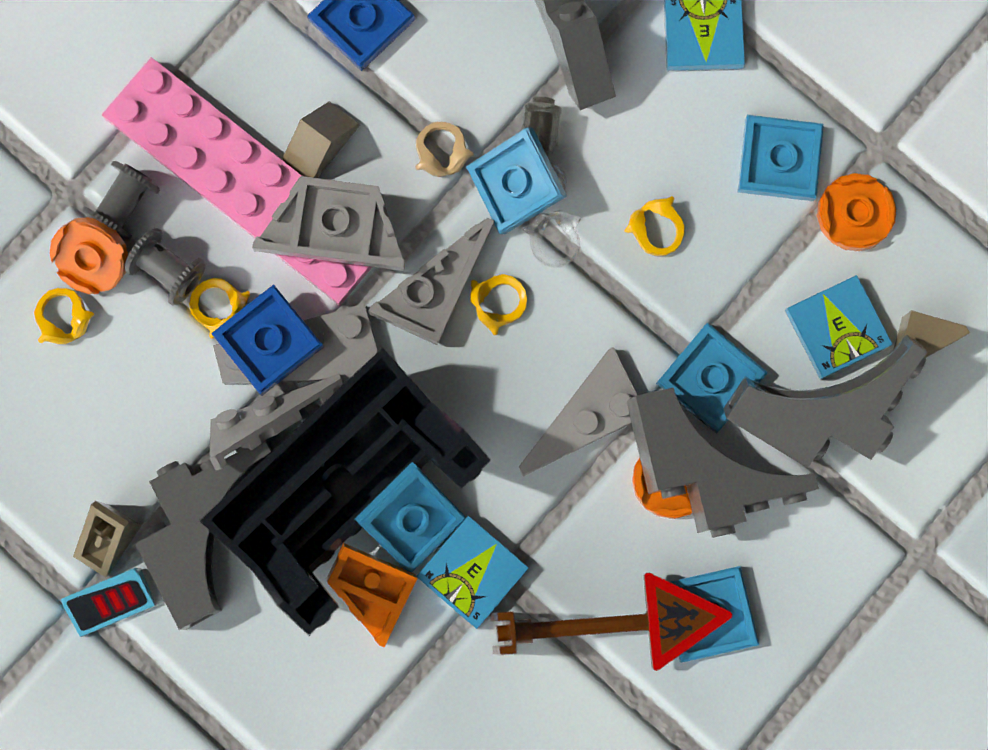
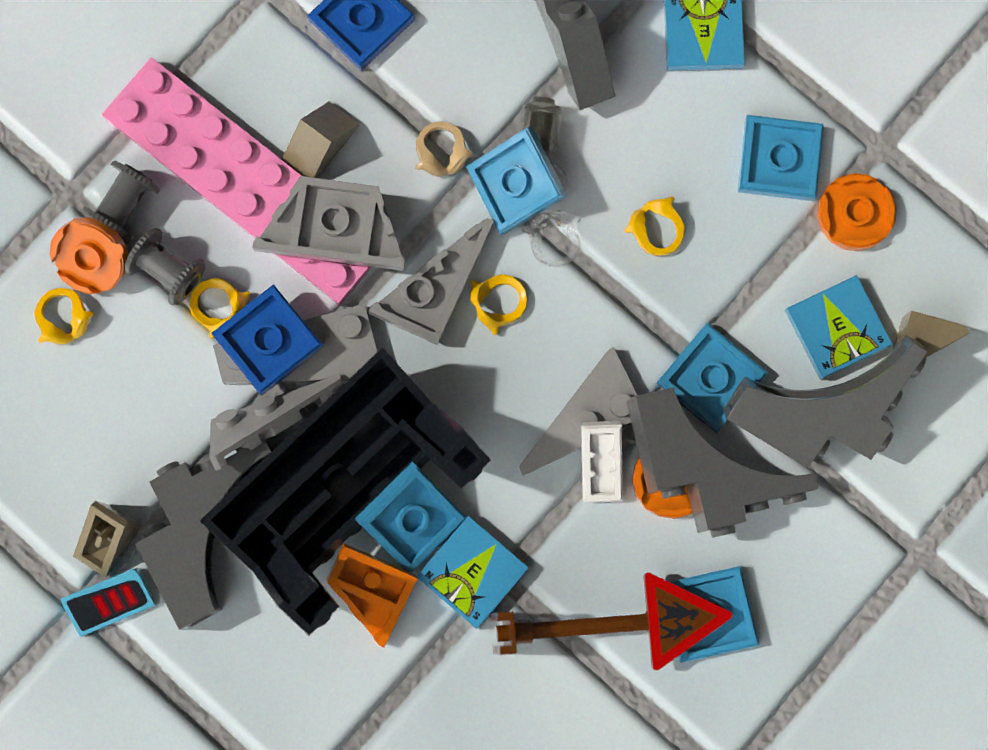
(601, 461): none -> white plate

